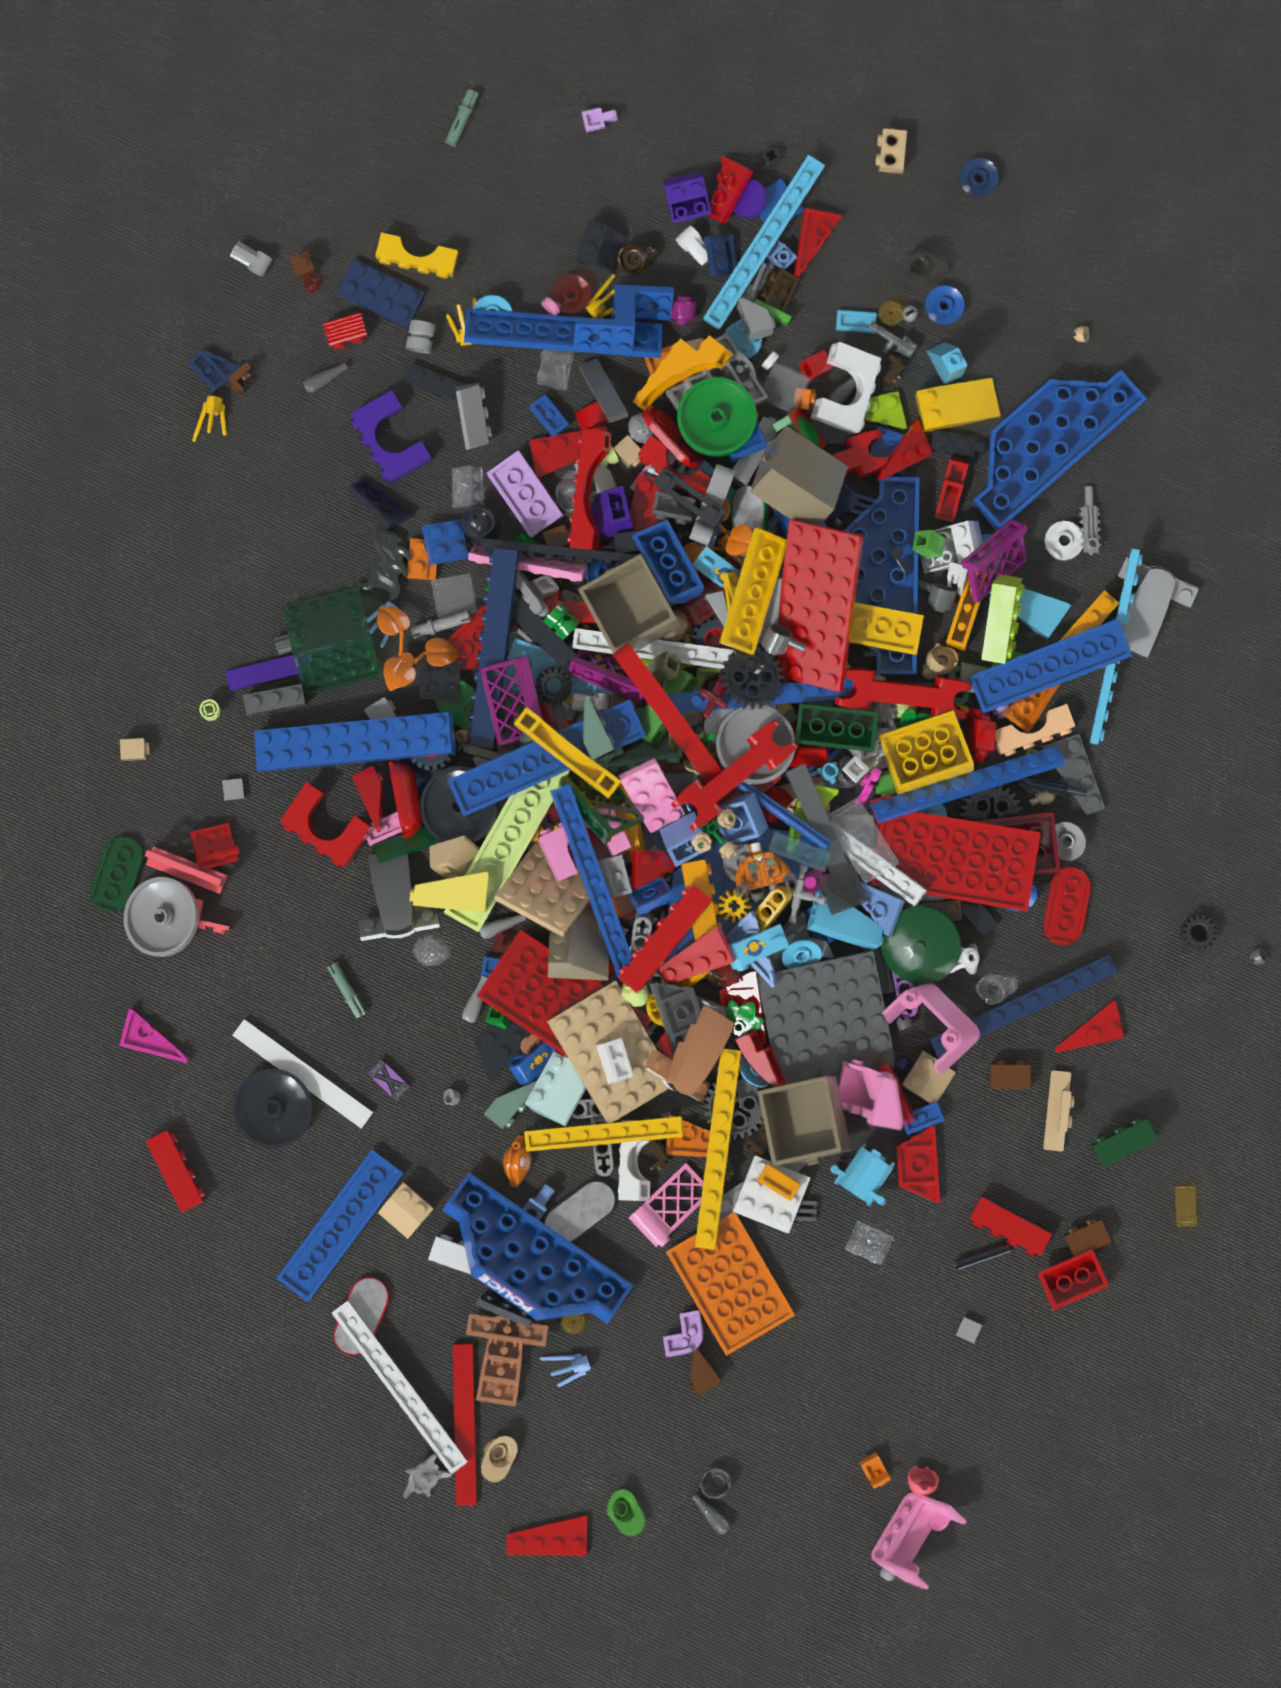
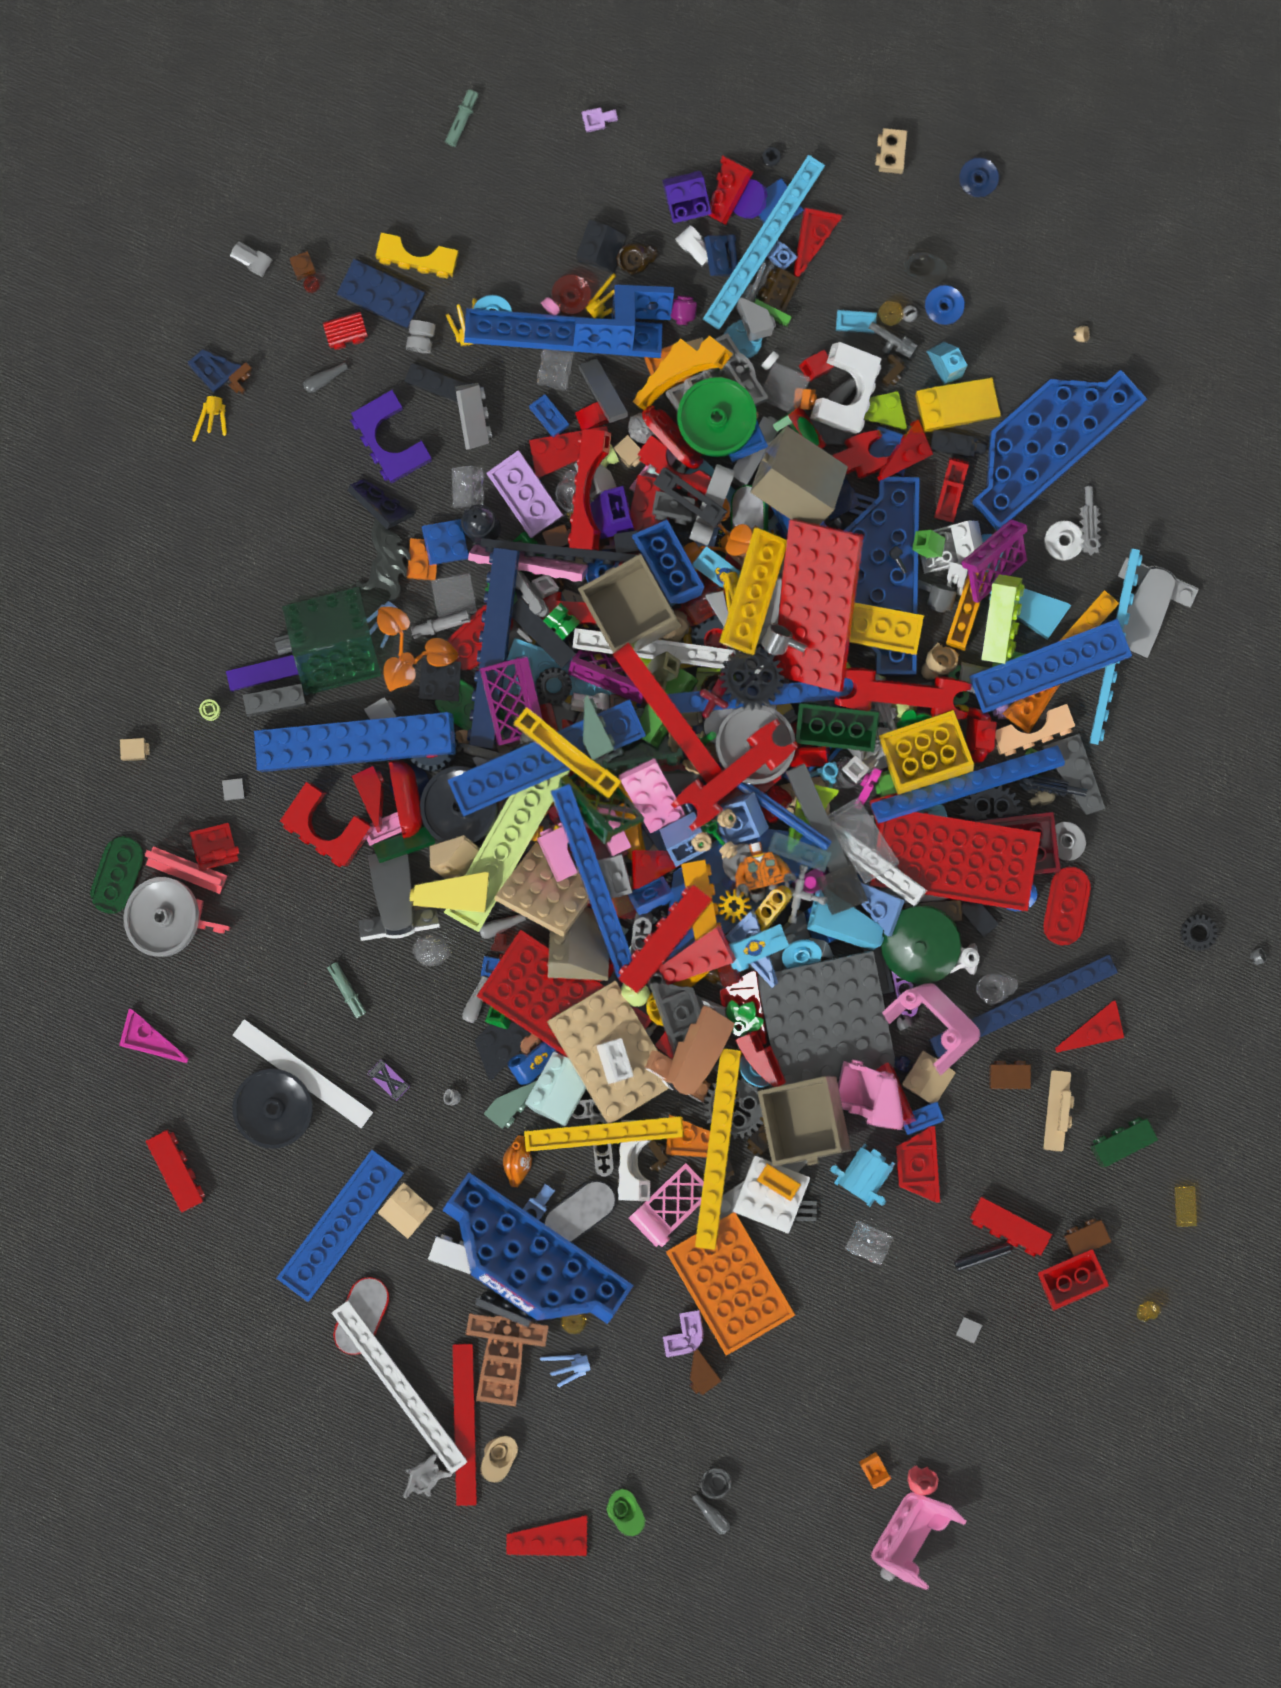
(1148, 1311): none -> clear yellow plate

